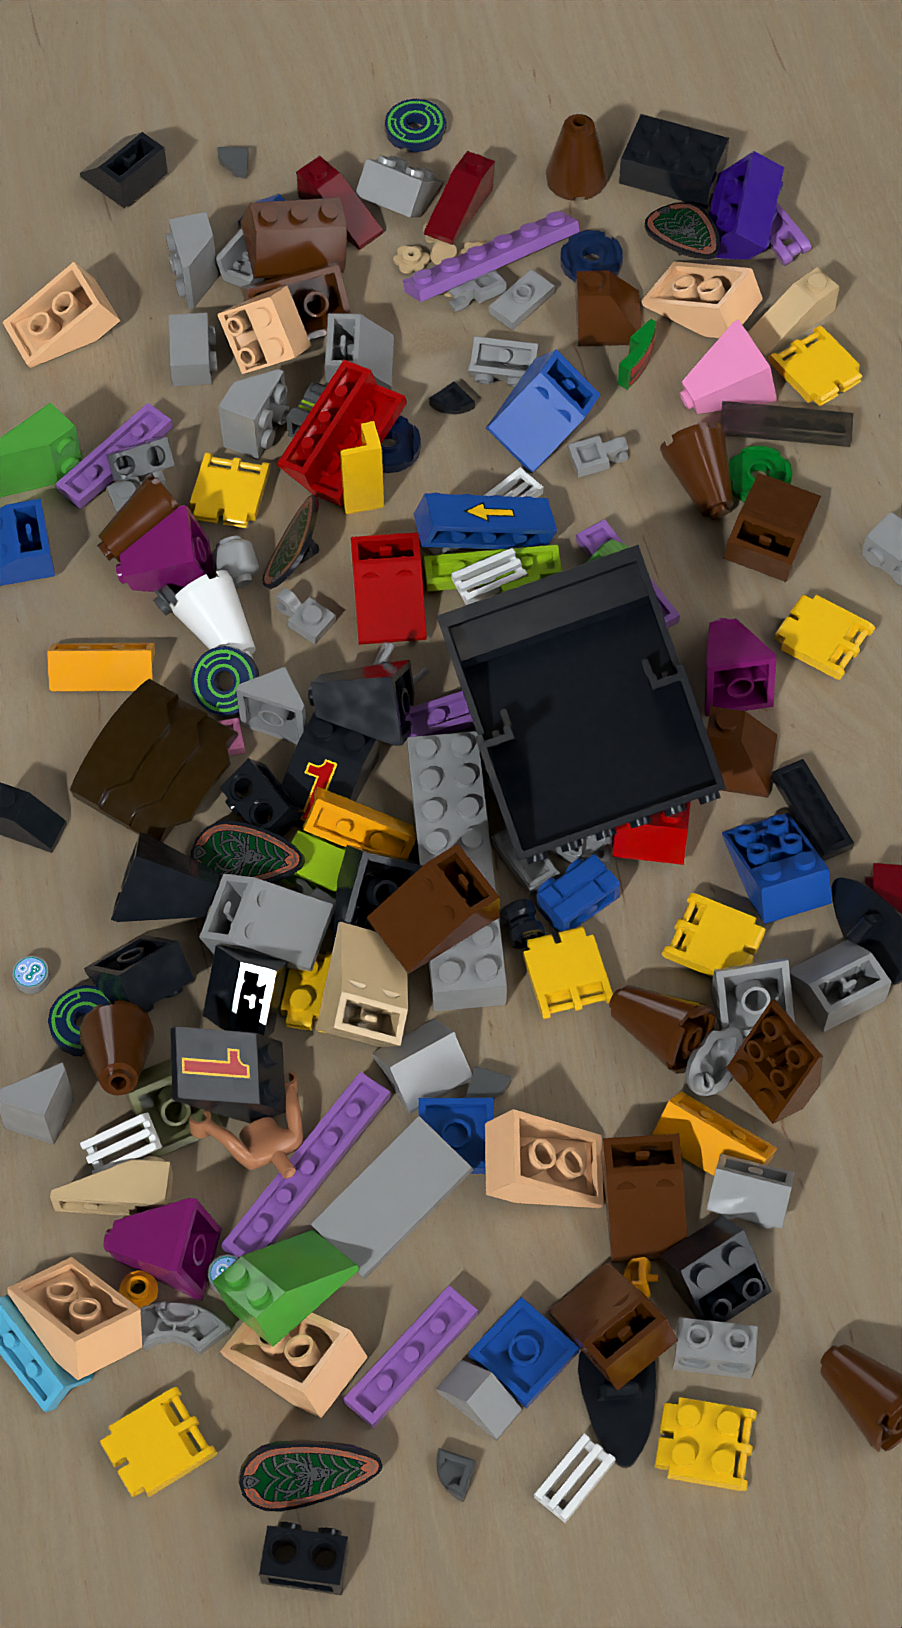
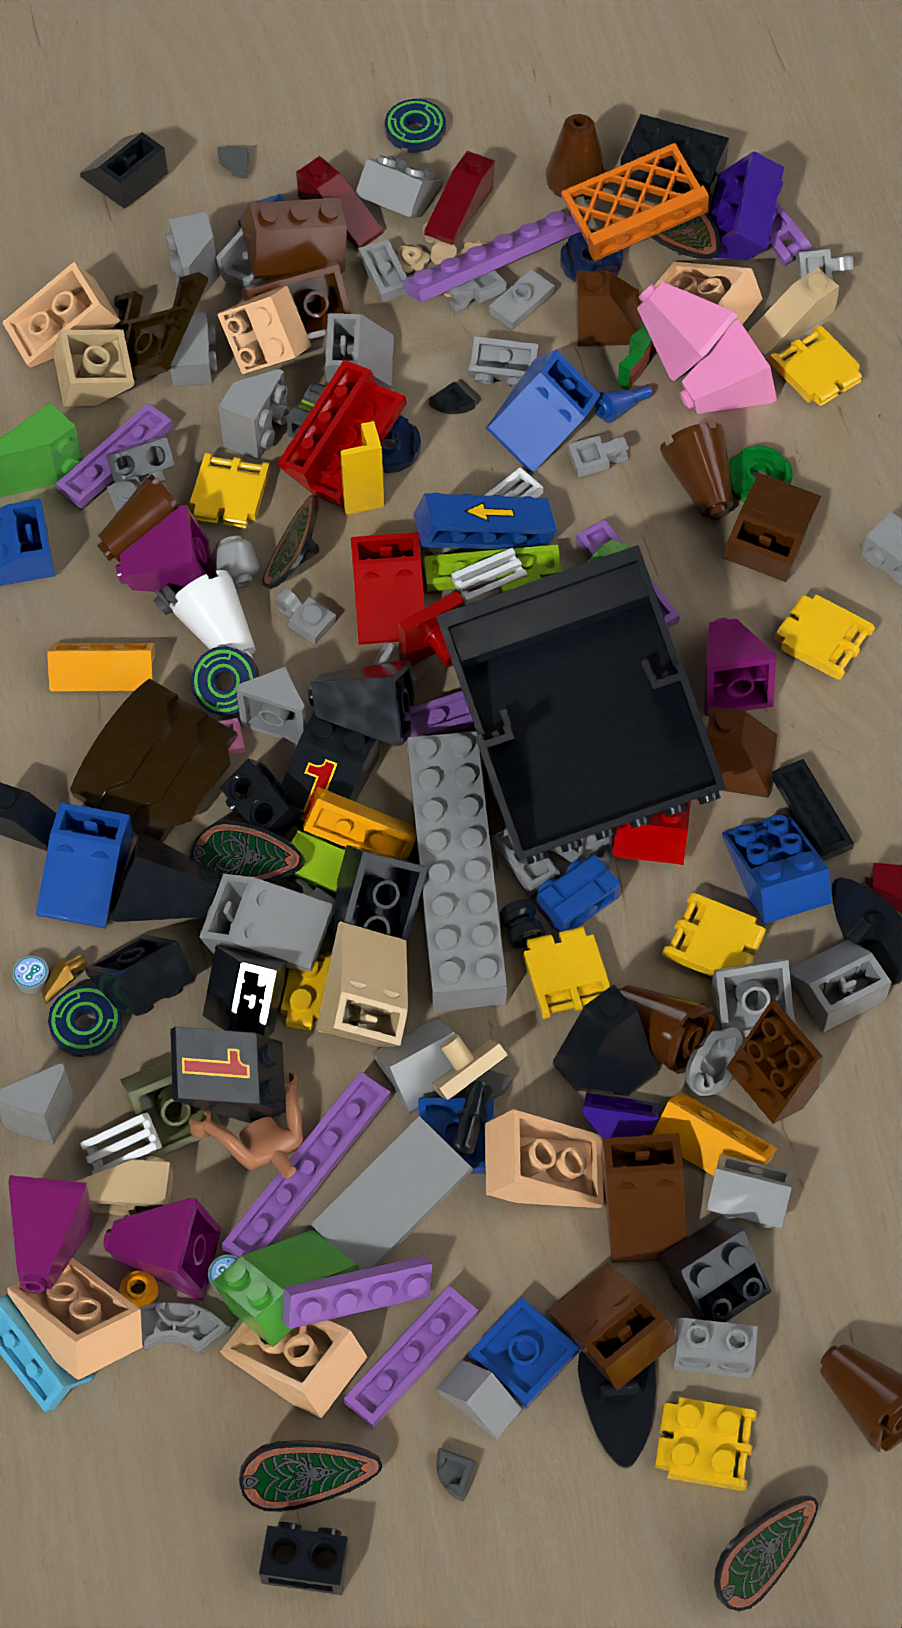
(48, 1227): none -> magenta slope
(62, 976): none -> pearl gold bar
(84, 864): none -> blue slope
(91, 366): none -> tan slope
(117, 1044): reddish brown cone -> none
(156, 1445): yellow plate -> none
(157, 336): none -> dark brown wing
(356, 1292): none -> medium lavender plate
(383, 269): none -> light grey plate
(421, 633): none -> red tile
(435, 909): reddish brown slope -> none
(466, 1065): none -> tan tile
(471, 1117): none -> black axle
(595, 1451): white tile -> none
(607, 1047): none -> black slope
(615, 403): none -> blue cone
(620, 1116): none -> dark purple slope
(639, 1274): light orange piece -> none
(652, 218): none -> orange fence
(681, 325): none -> bright pink slope
(763, 1553): none -> shield
(787, 424): clear smoke plate -> none
(822, 259): none -> light grey plate

